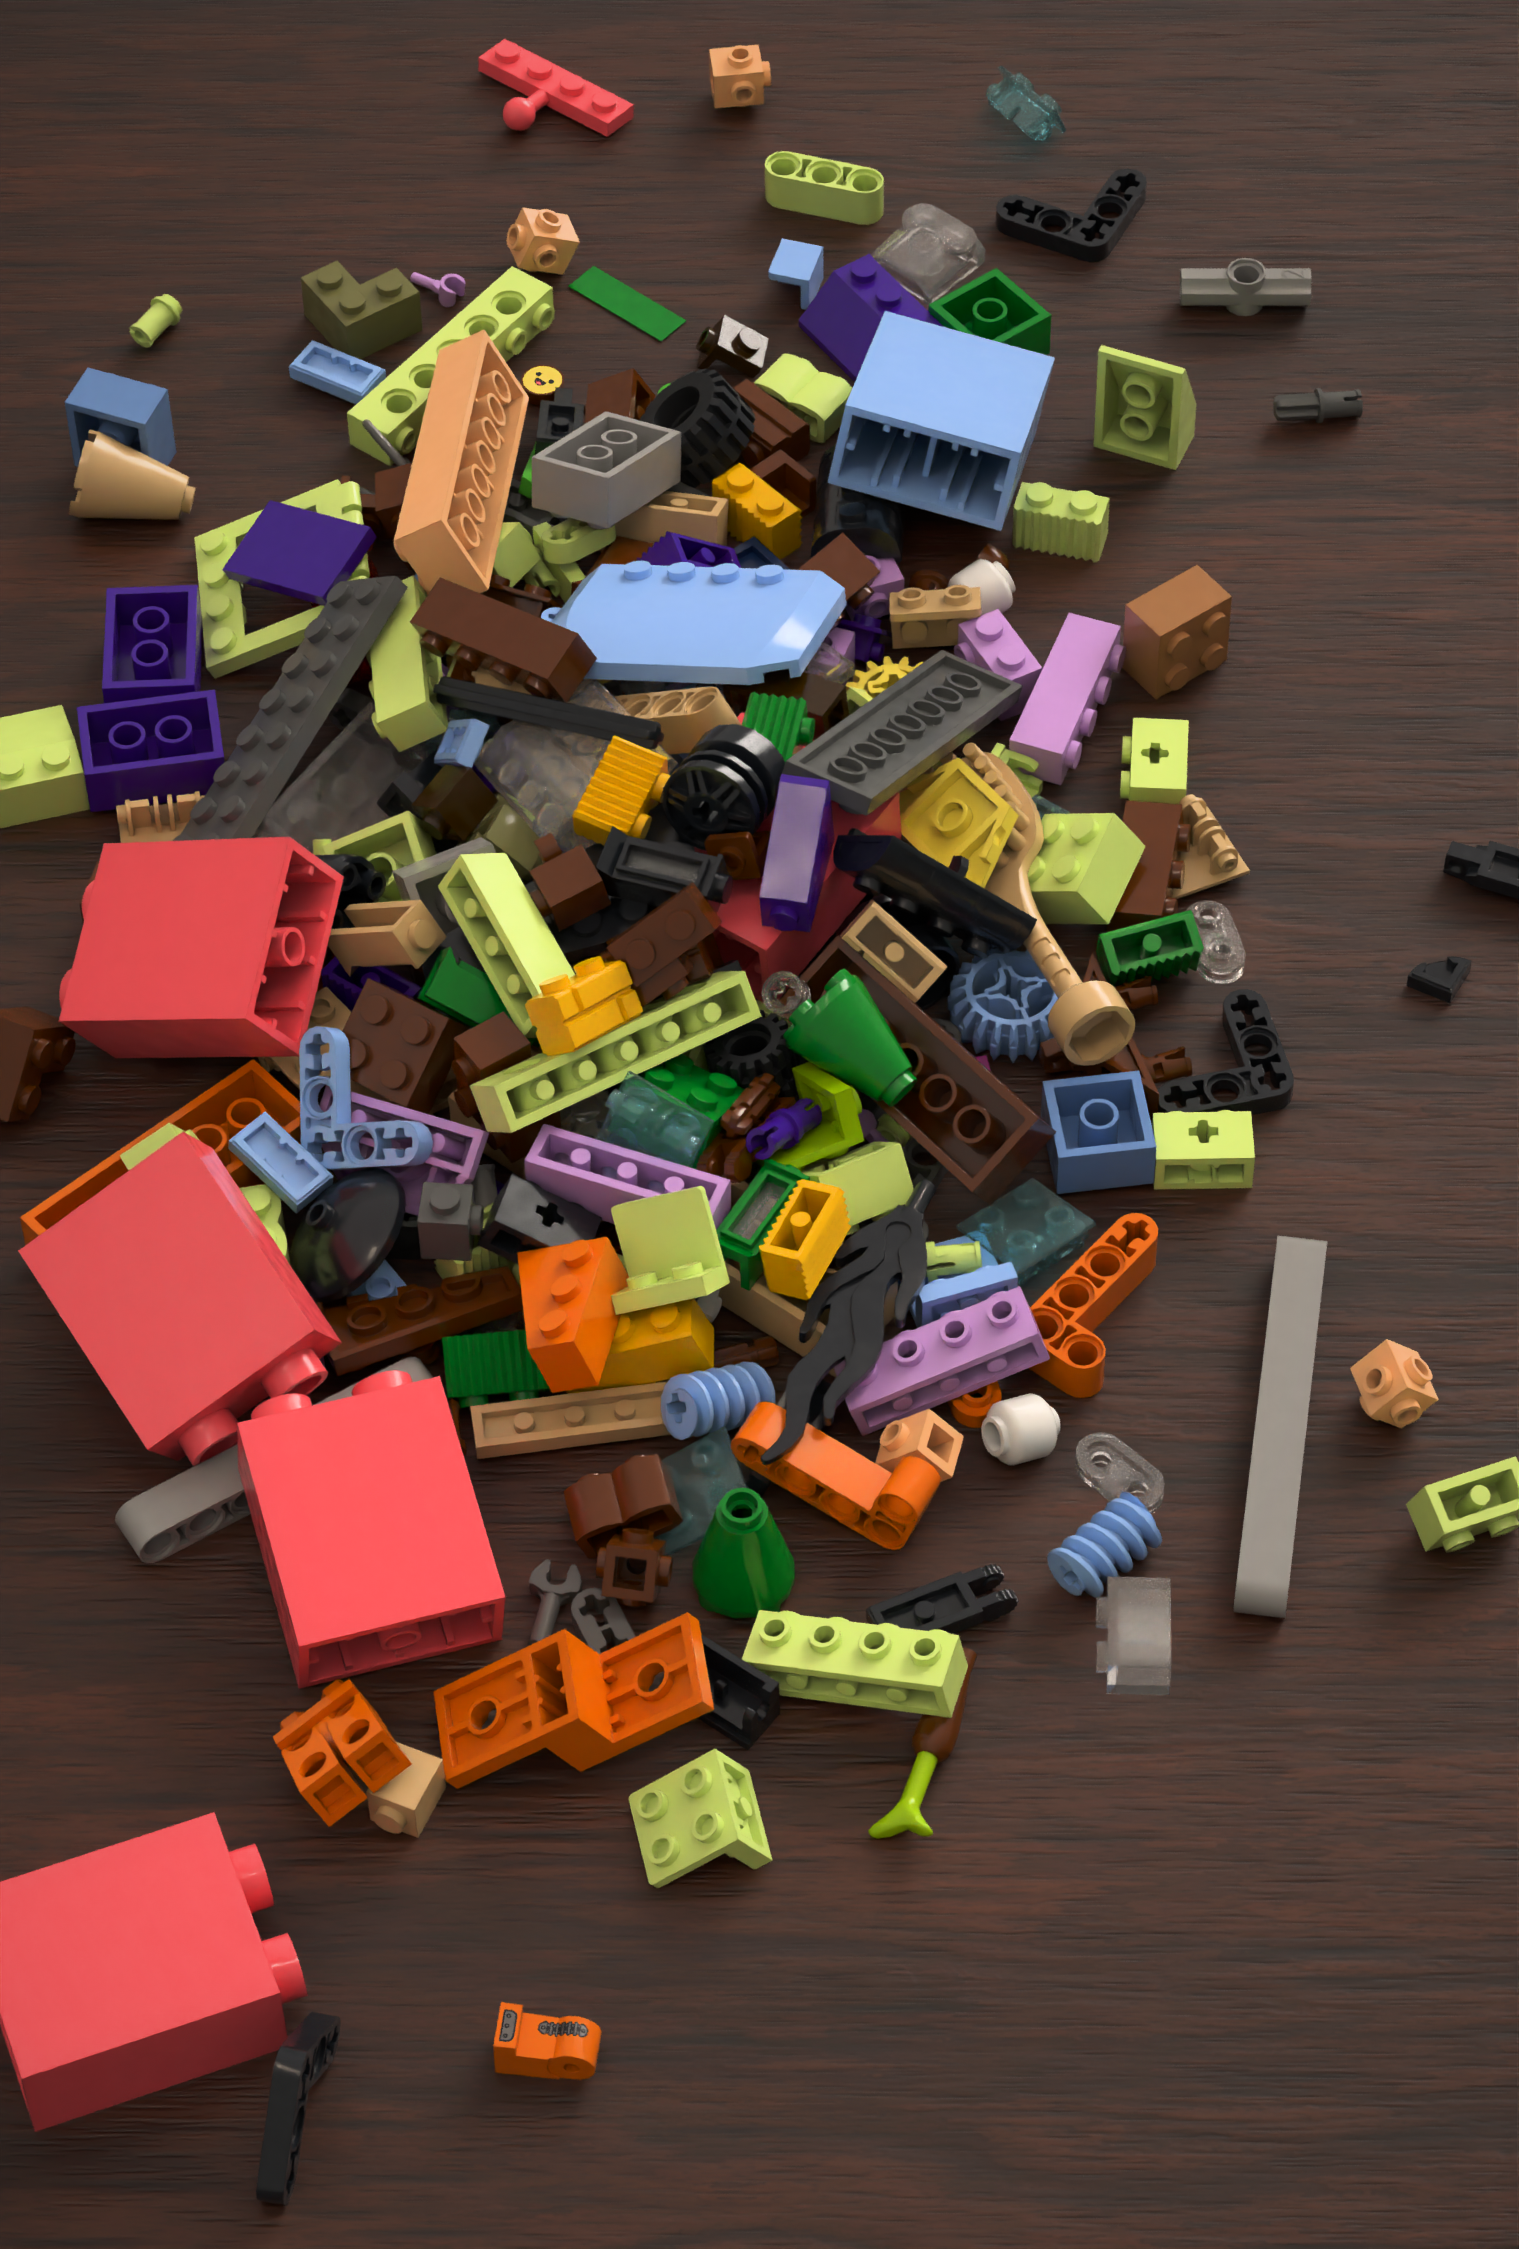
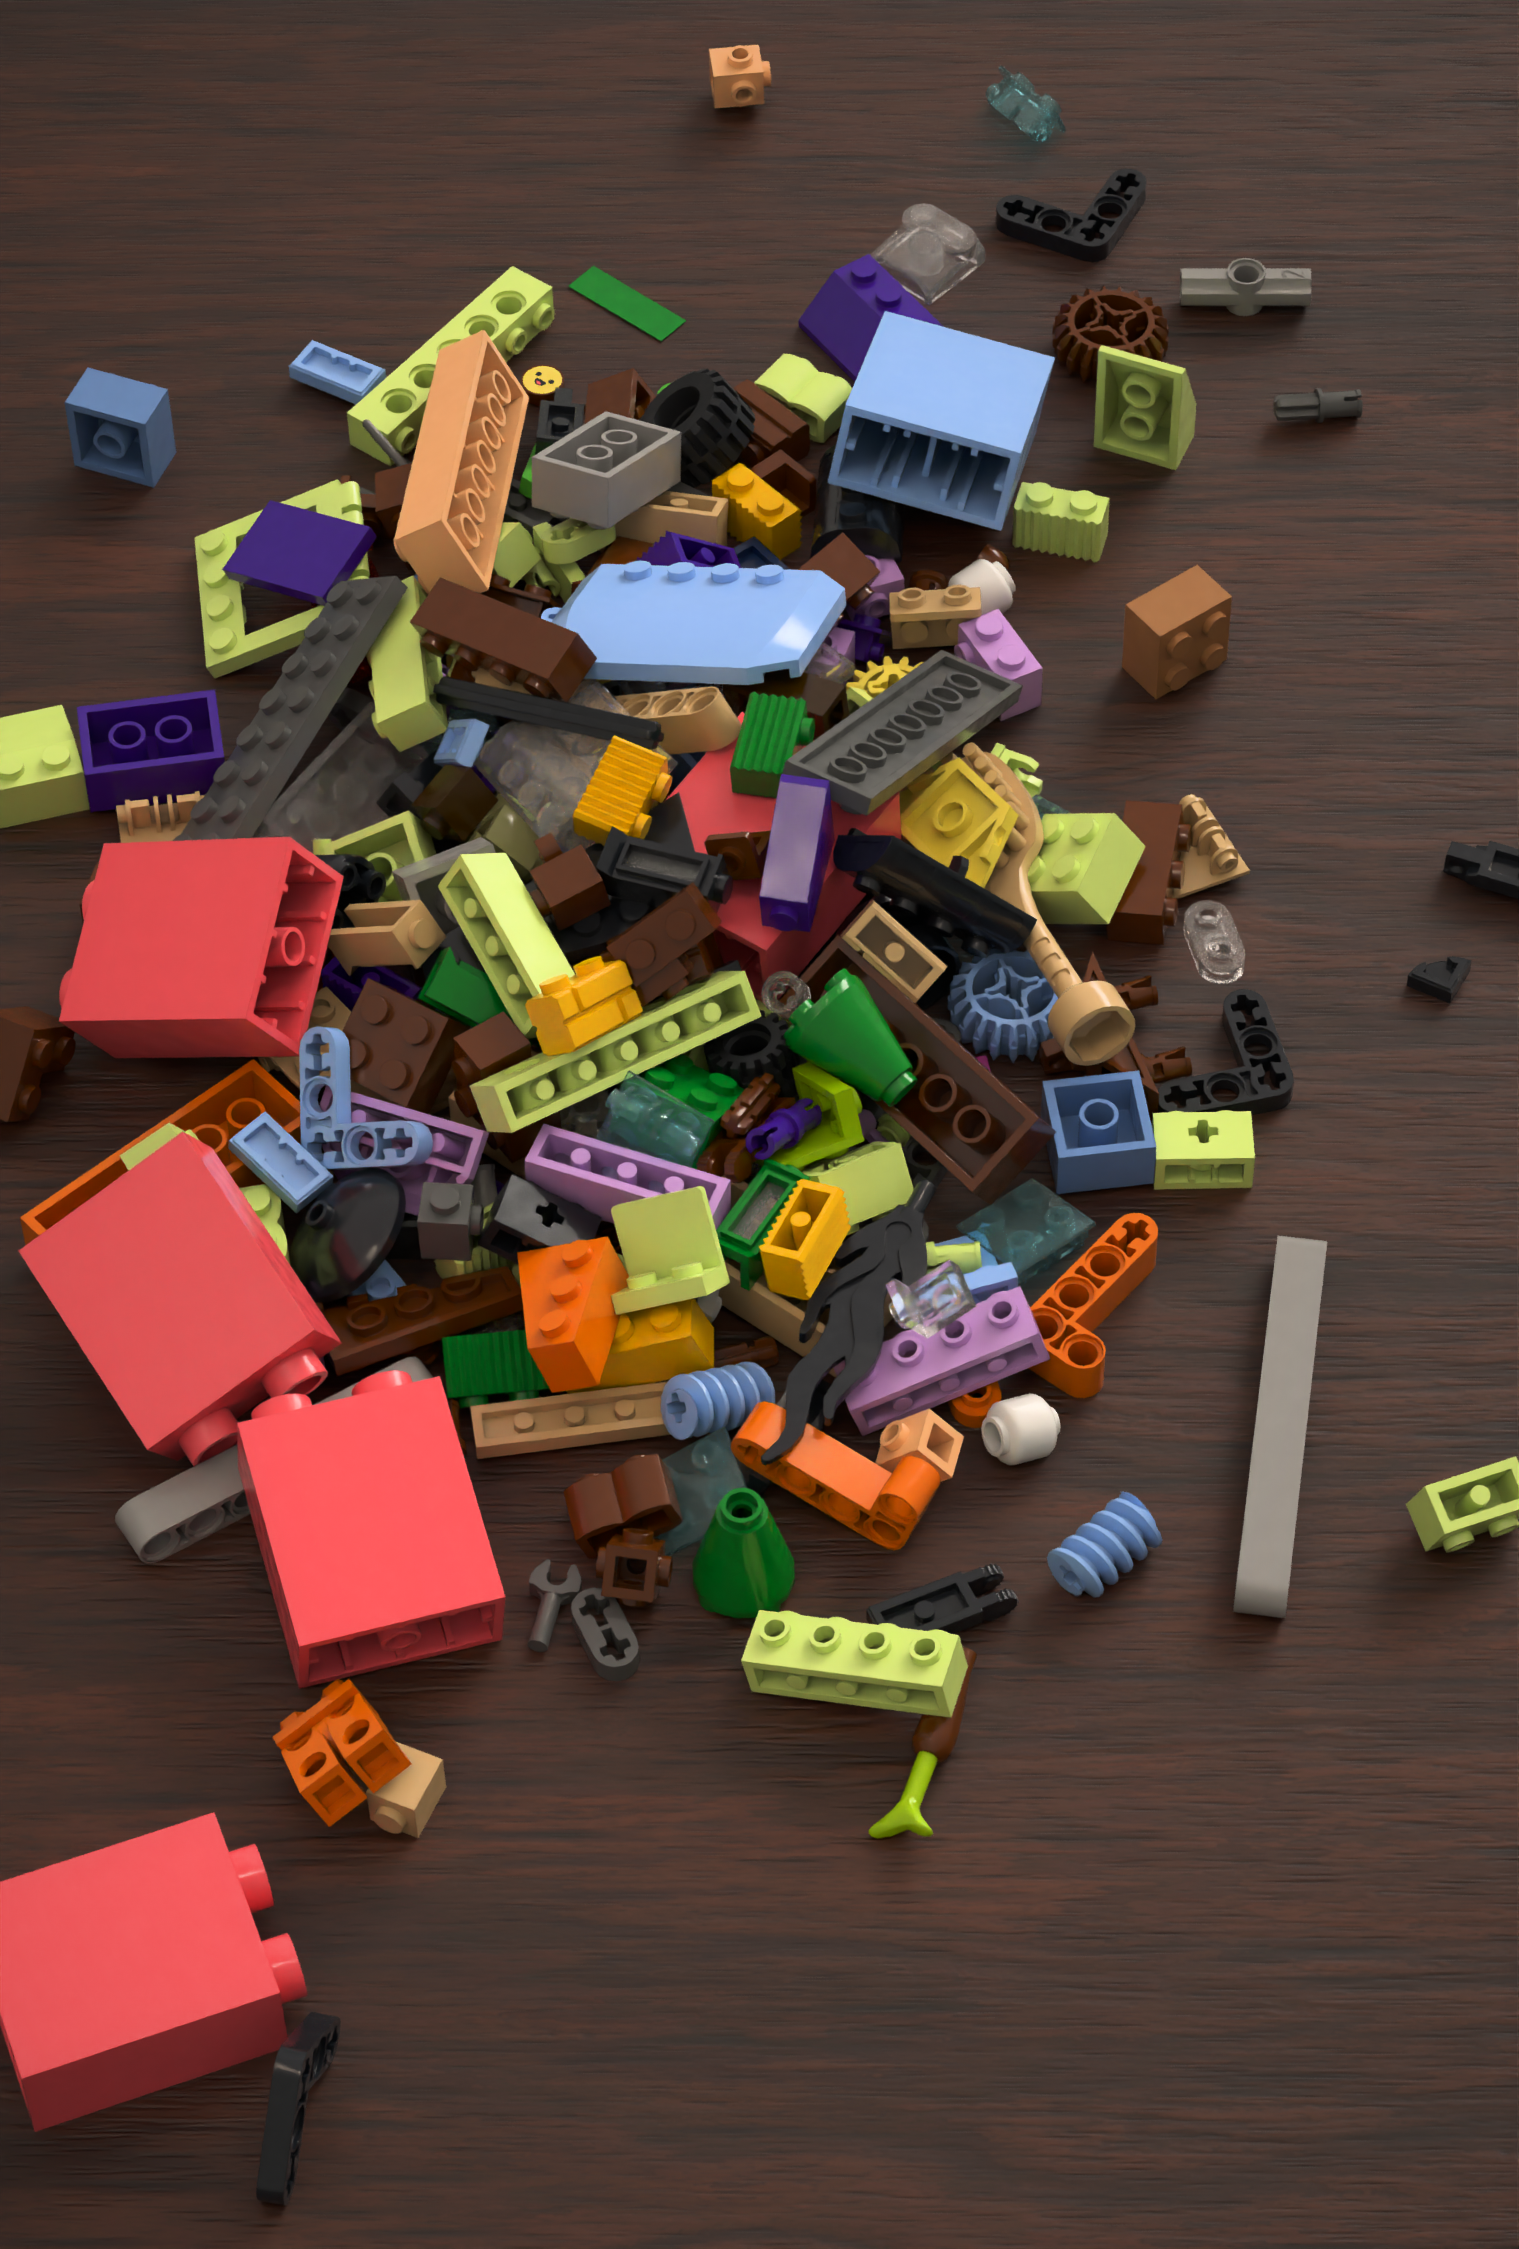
(127, 484): tan cone -> none
(152, 642): dark purple brick -> none
(161, 314): yellowish green pin -> none
(364, 315): olive brick -> none
(446, 287): lavender hand -> none
(542, 241): light nougat brick -> none
(545, 2045): orange leg -> none
(552, 87): coral plate -> none
(573, 1700): orange bracket -> none
(697, 1817): yellowish green bracket -> none
(723, 785): black wheel -> none
(733, 345): dark brown bracket -> none
(741, 1695): black hinge -> none
(799, 265): light blue panel -> none
(824, 187): yellowish green beam -> none
(931, 1300): none -> clear bracket
(996, 311): green brick -> none
(1067, 696): lavender brick -> none
(1109, 320): none -> reddish brown gear
(1124, 1472): clear plate -> none
(1137, 1635): clear brick -> none
(1151, 949): green brick -> none
(1156, 761): yellowish green brick -> none
(1394, 1384): light nougat brick -> none

